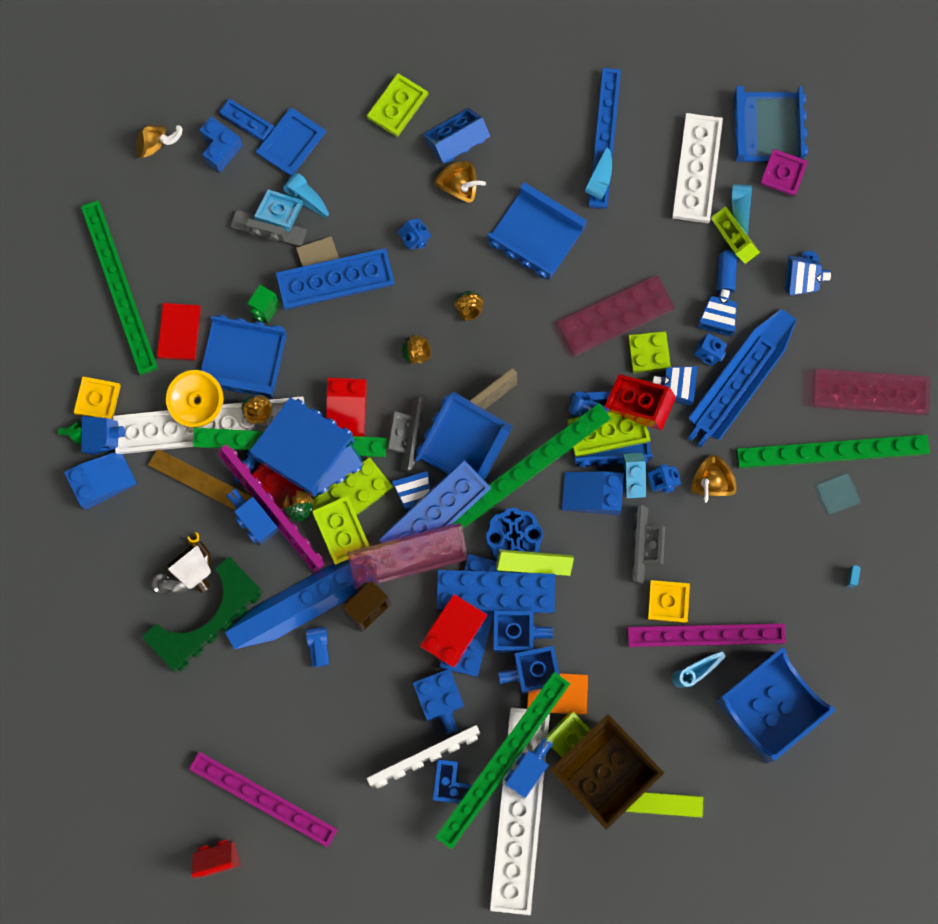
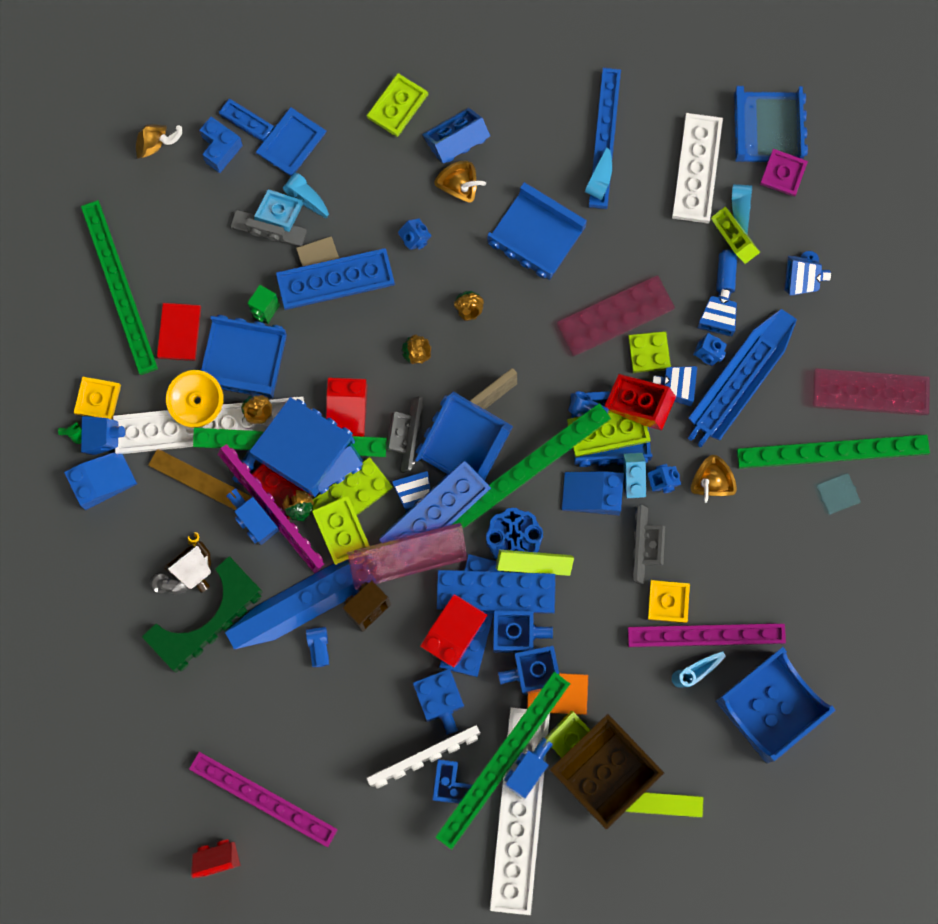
(853, 576): dark azure tile -> none

